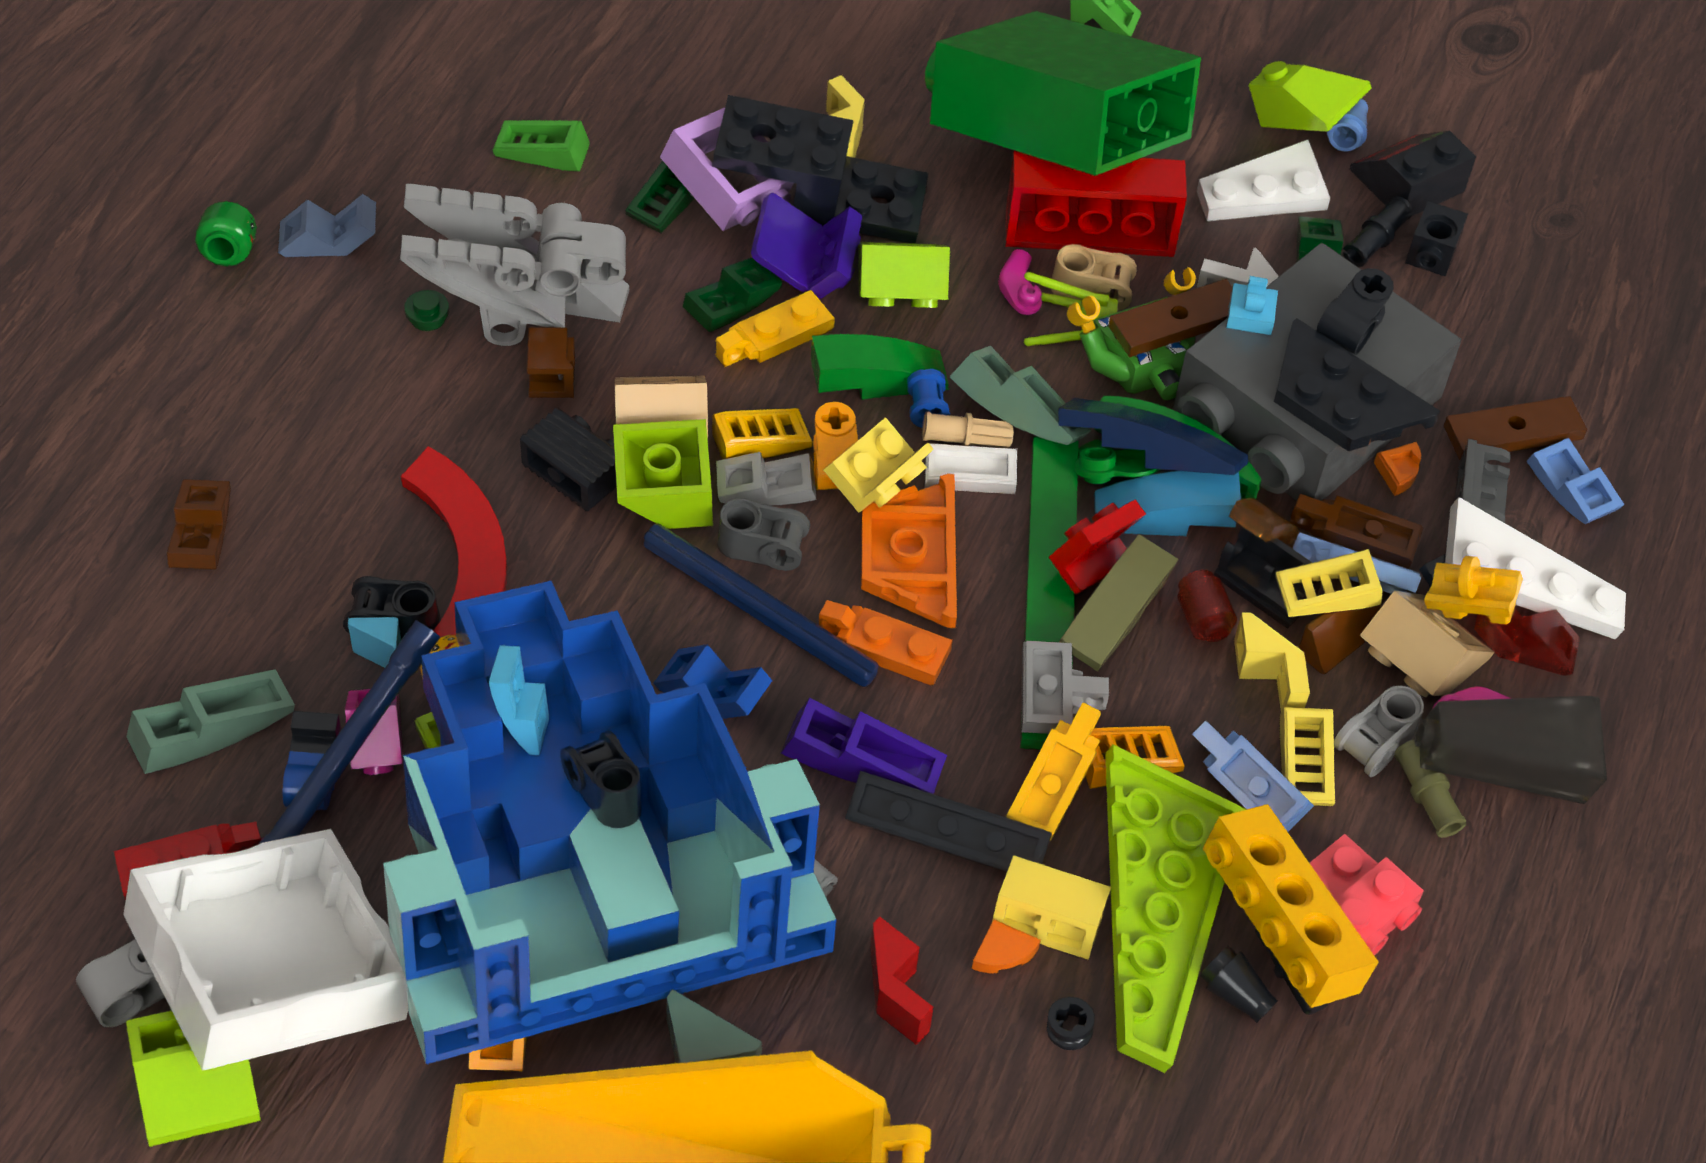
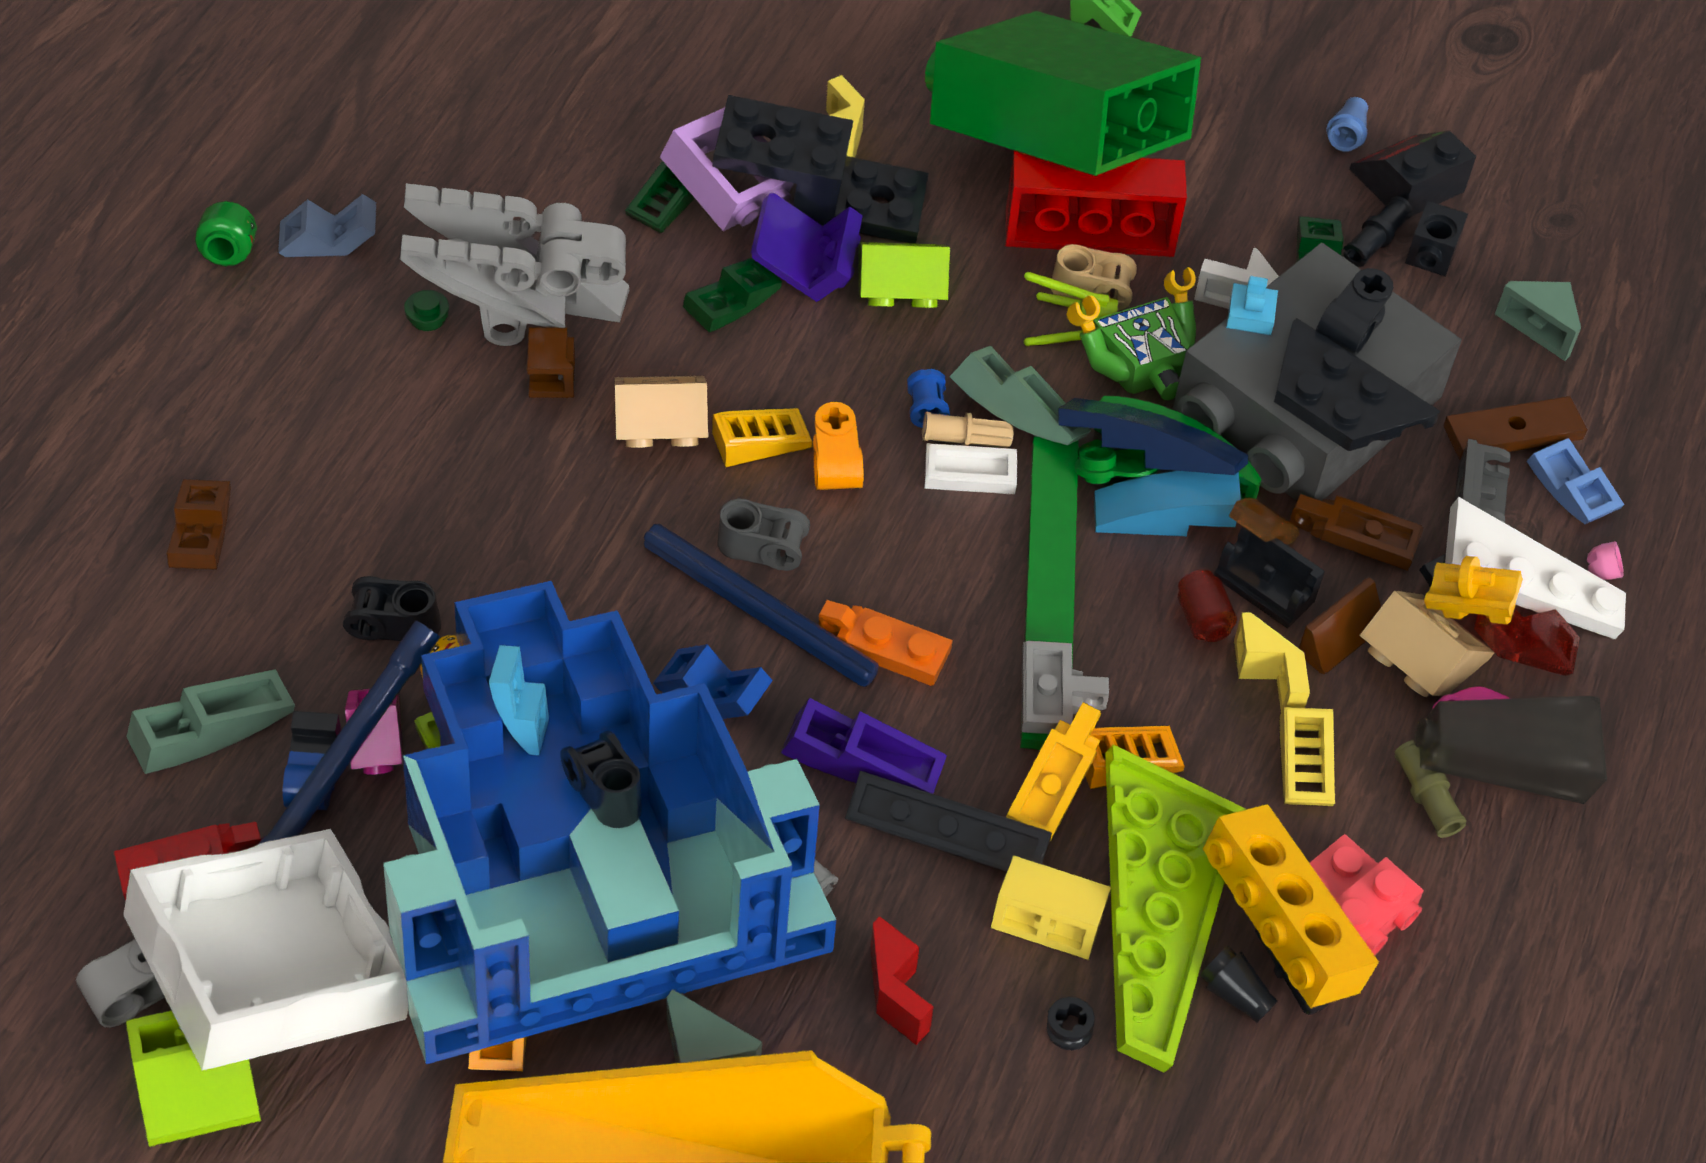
(374, 637): medium azure slope -> none
(471, 523): red tile -> none
(558, 143): bright green slope -> none
(570, 458): black brick -> none
(665, 472): lime slope -> none
(766, 483): light grey slope -> none
(775, 330): yellow hinge -> none
(869, 363): green slope -> none
(874, 465): light yellow bracket -> none
(912, 551): orange wing -> none
(1004, 949): orange tile -> none
(1016, 288): dark pink arm -> none
(1095, 546): red bracket -> none
(1119, 602): olive slope -> none
(1172, 318): reddish brown tile -> none
(1251, 775): medium blue hinge -> none
(1266, 186): white wing -> none
(1304, 96): lime slope -> none
(1342, 567): light yellow slope -> none
(1376, 733): light grey piece -> none
(1391, 576): light blue hinge -> none
(1399, 466): orange tile -> none
(1542, 313): none -> sand green slope
(1606, 561): none -> bright pink hinge

